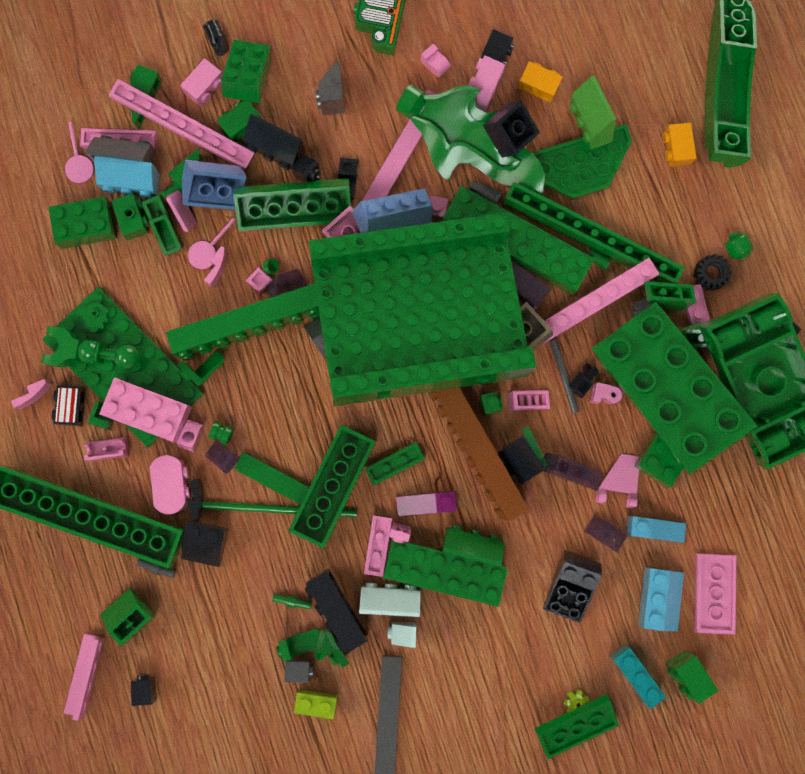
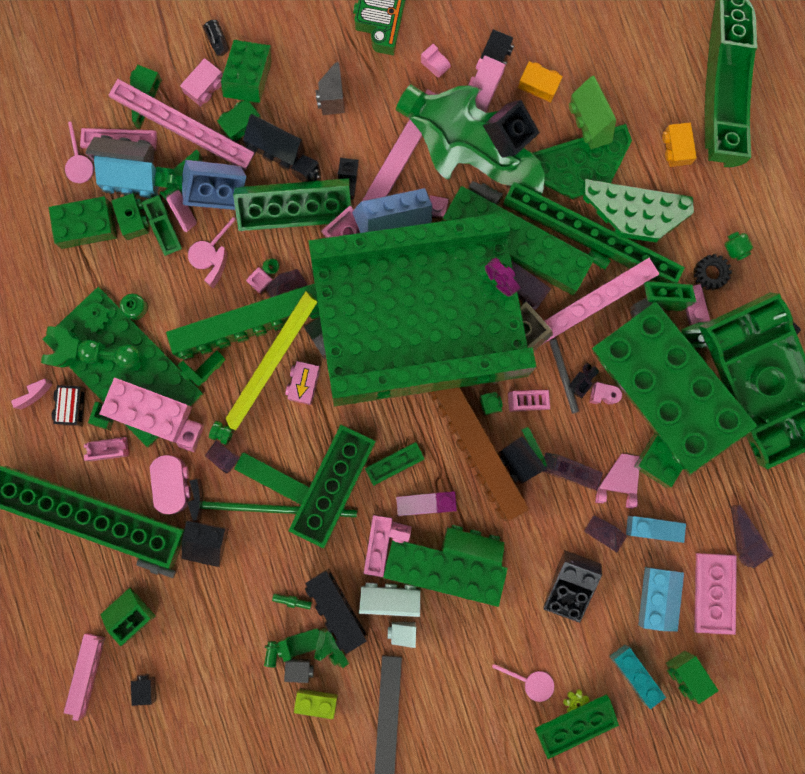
(133, 306): none -> green head
(165, 177): none -> green plate
(271, 360): none -> neon yellow tile
(271, 654): none -> green pin
(303, 383): none -> bright pink brick
(502, 276): none -> magenta plate
(538, 685): none -> bright pink piece
(638, 211): none -> plate
(748, 540): none -> slope

